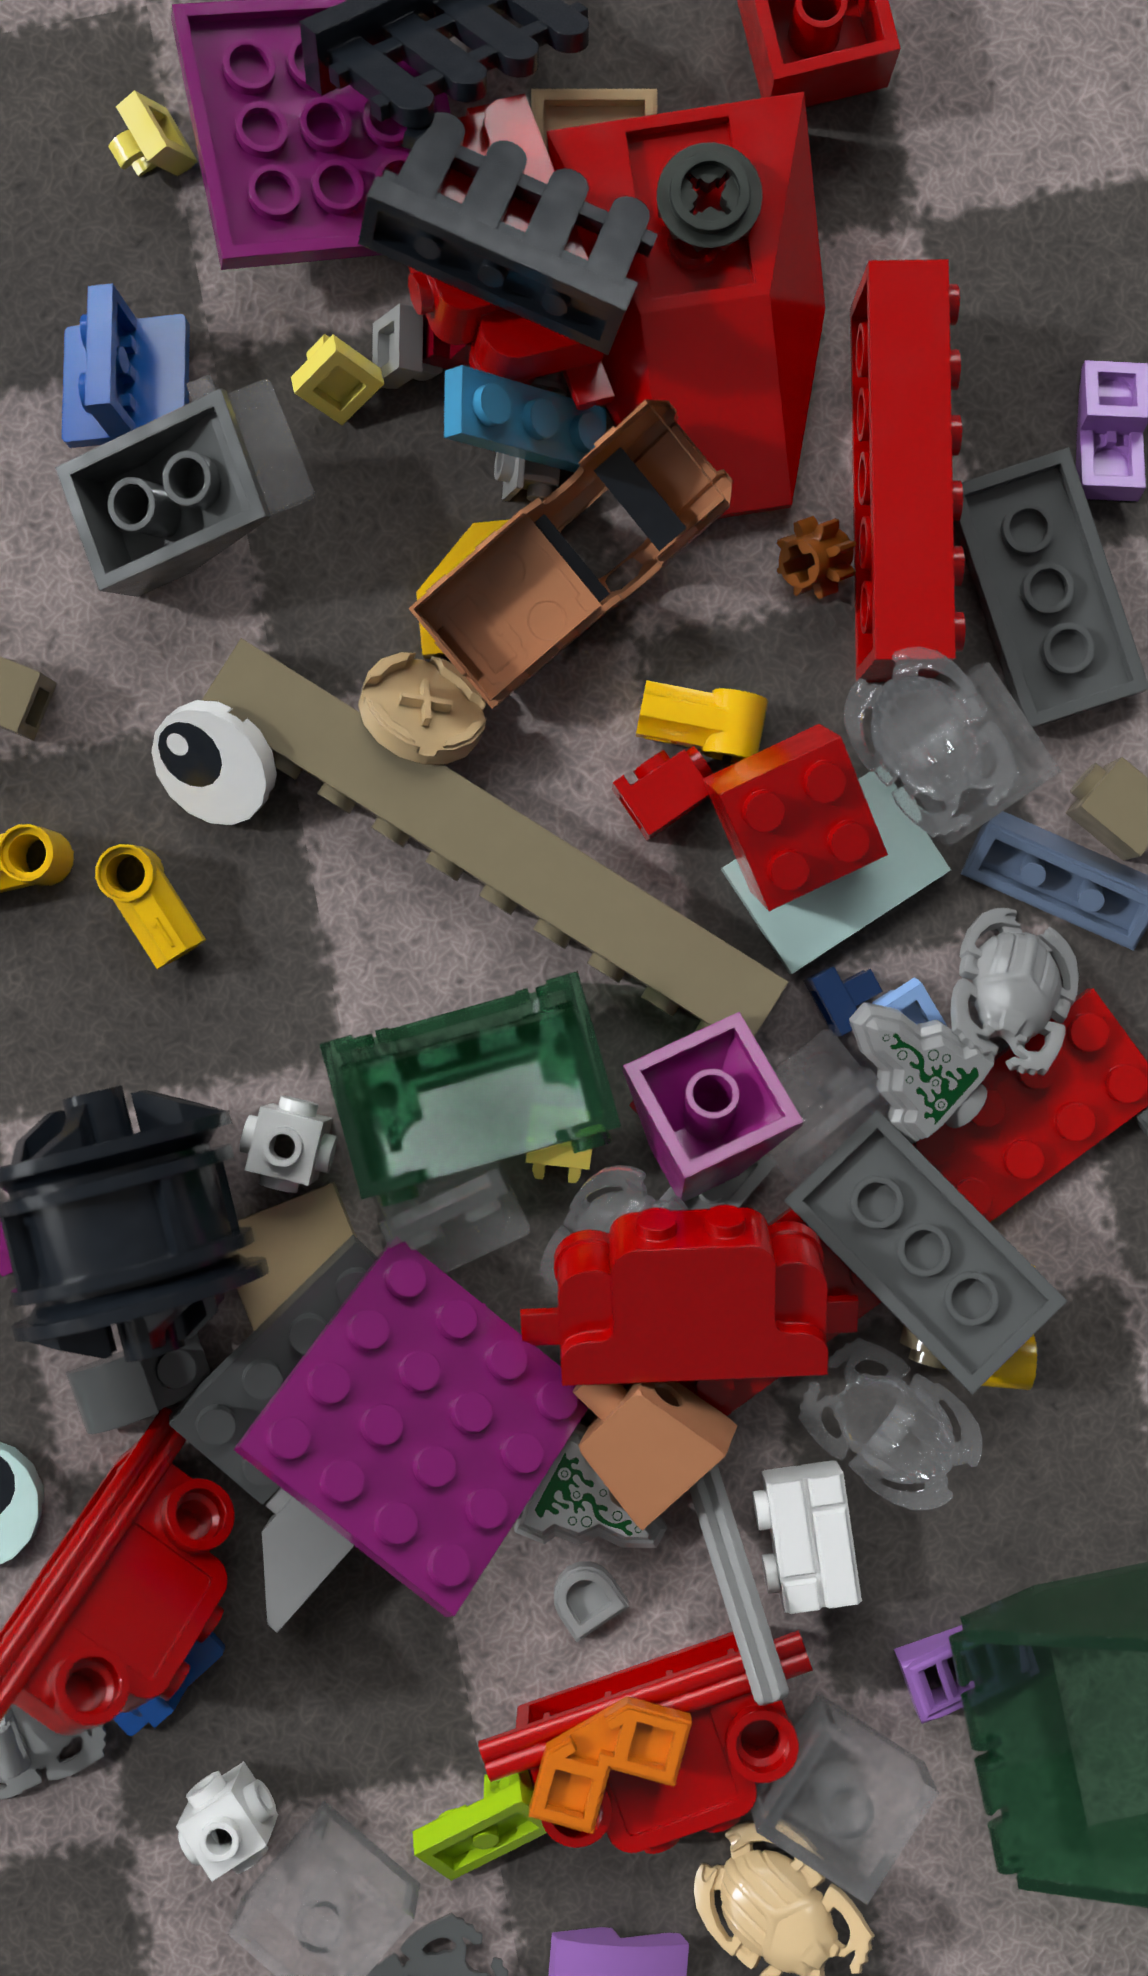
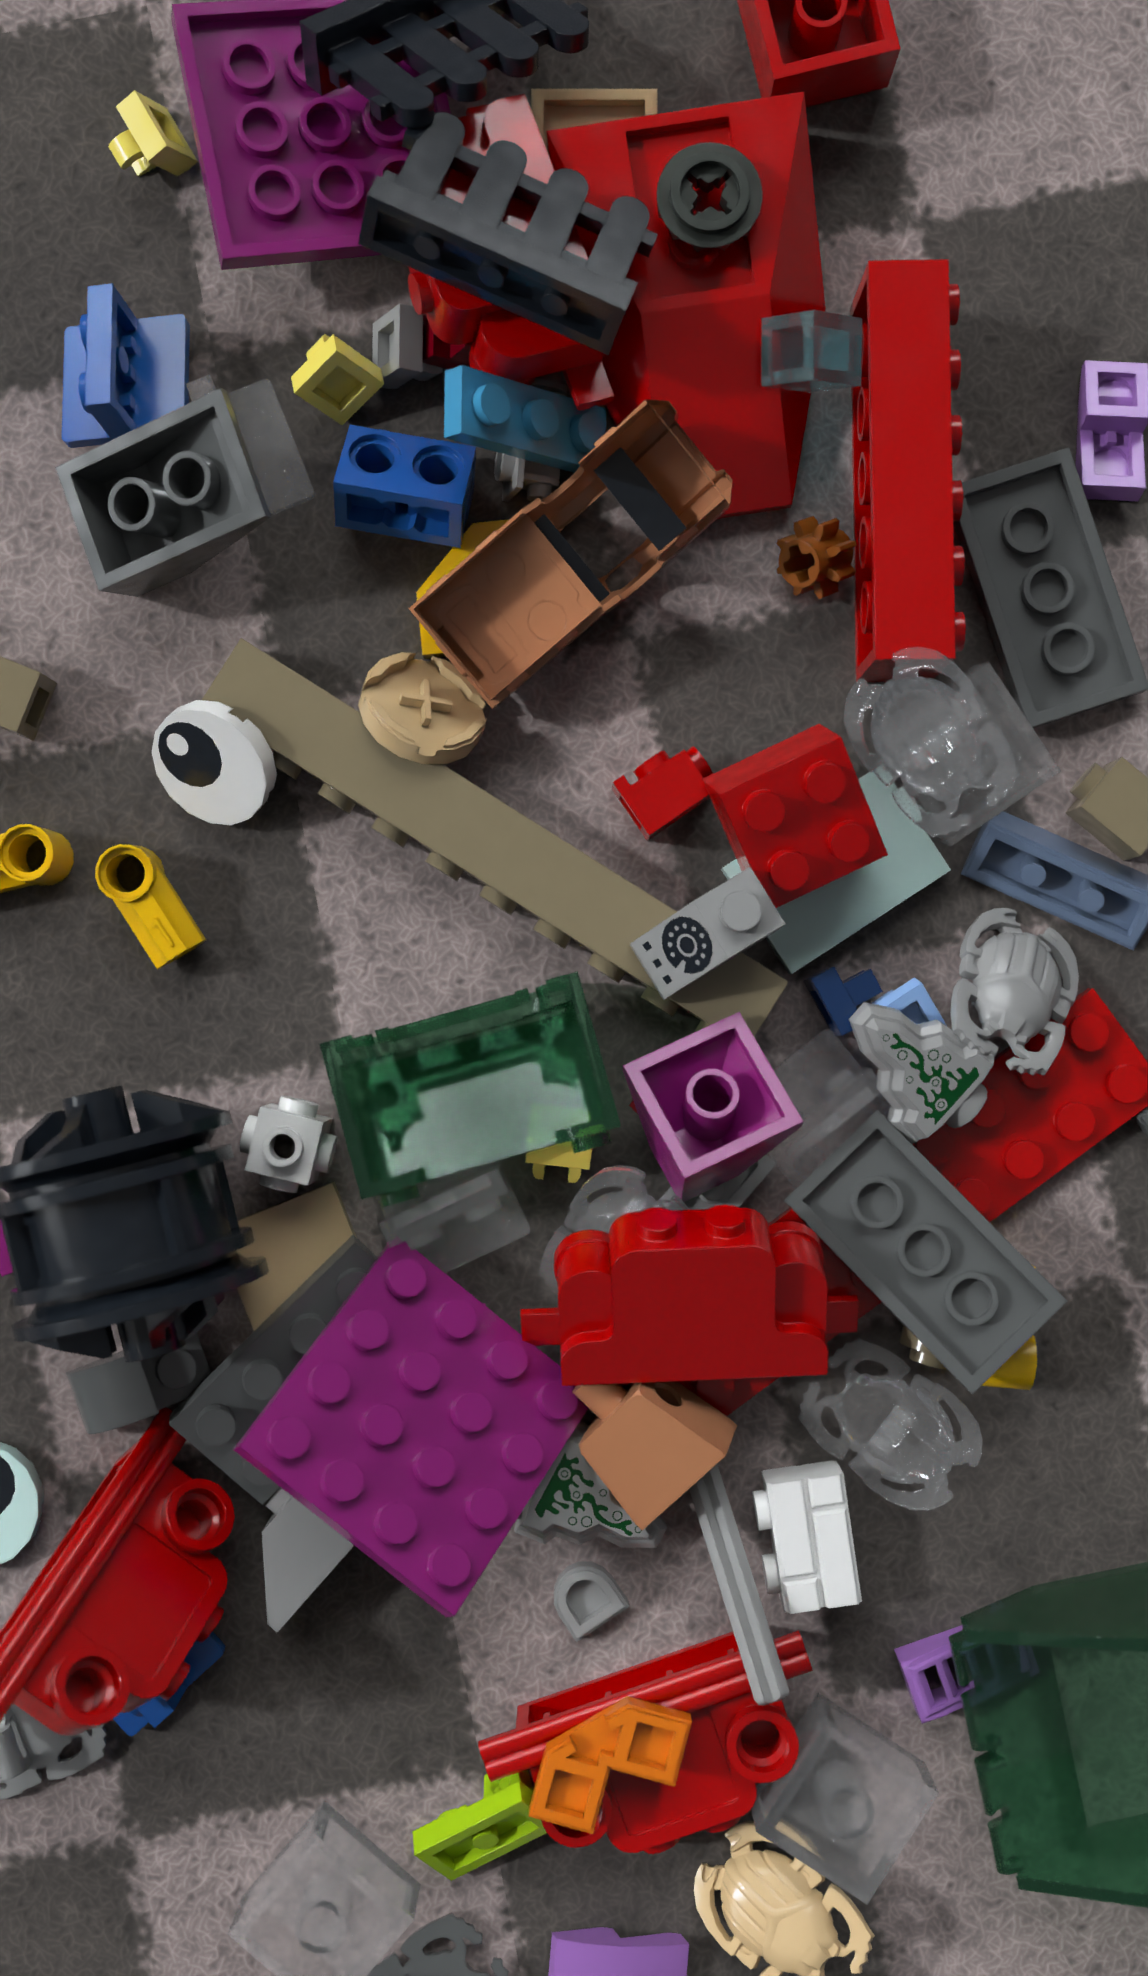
(227, 1822): white brick -> none
(404, 486): none -> blue brick
(707, 933): none -> light grey slope
(714, 722): yellow piece -> none
(811, 351): none -> clear light blue brick

